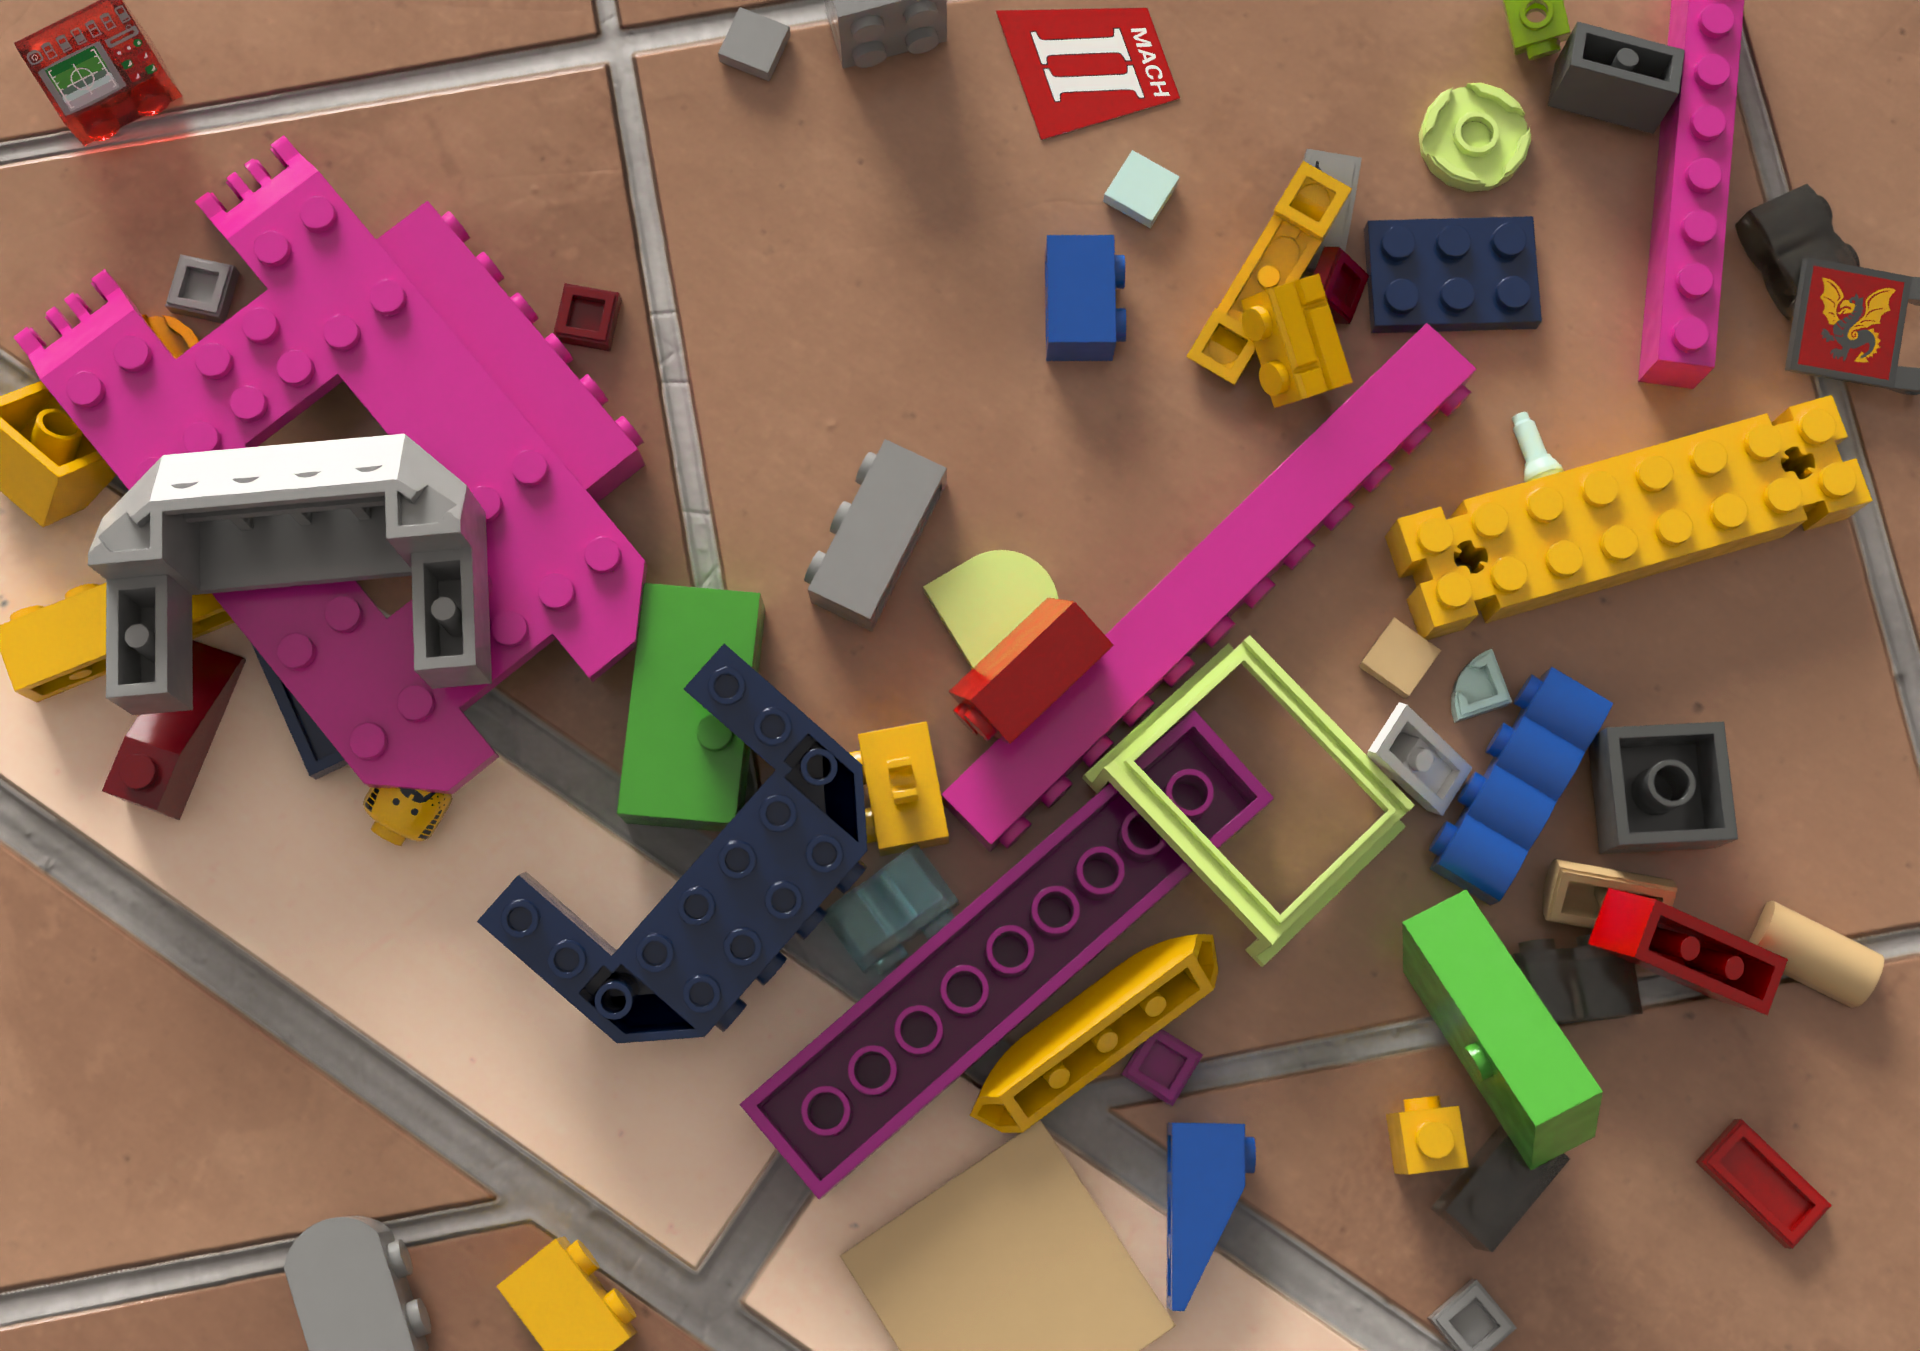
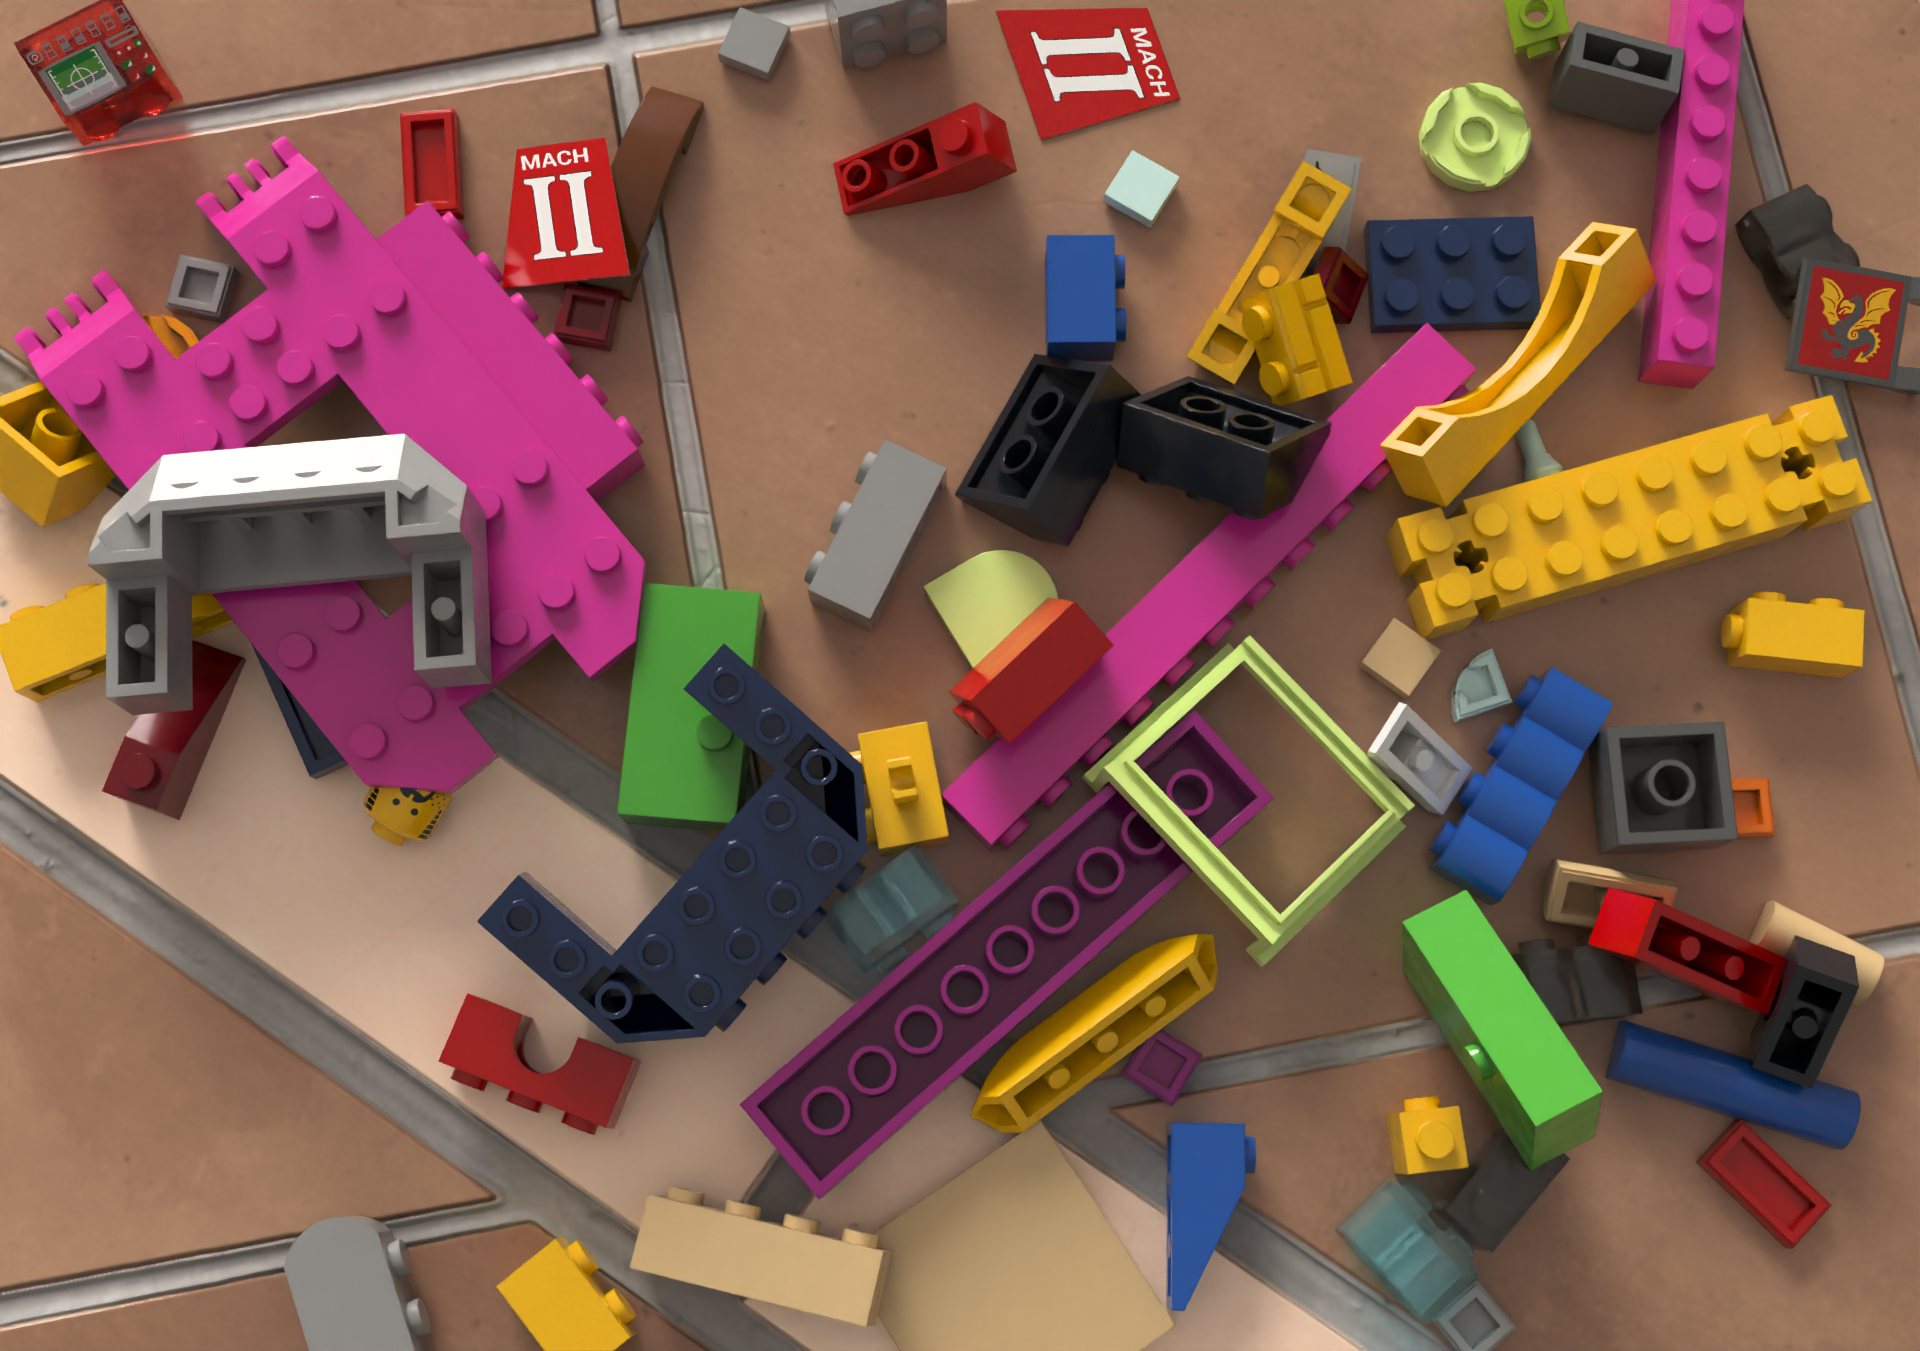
(432, 161): none -> red tile
(490, 1047): none -> red arch
(563, 216): none -> red sticker
(642, 174): none -> reddish brown slope
(762, 1258): none -> tan brick
(927, 162): none -> red slope
(1050, 448): none -> black slope
(1220, 445): none -> black slope
(1408, 1249): none -> clear light blue brick
(1591, 291): none -> yellow arch
(1732, 1086): none -> blue brick
(1753, 808): none -> orange tile
(1793, 636): none -> yellow brick
(1805, 1012): none -> black brick

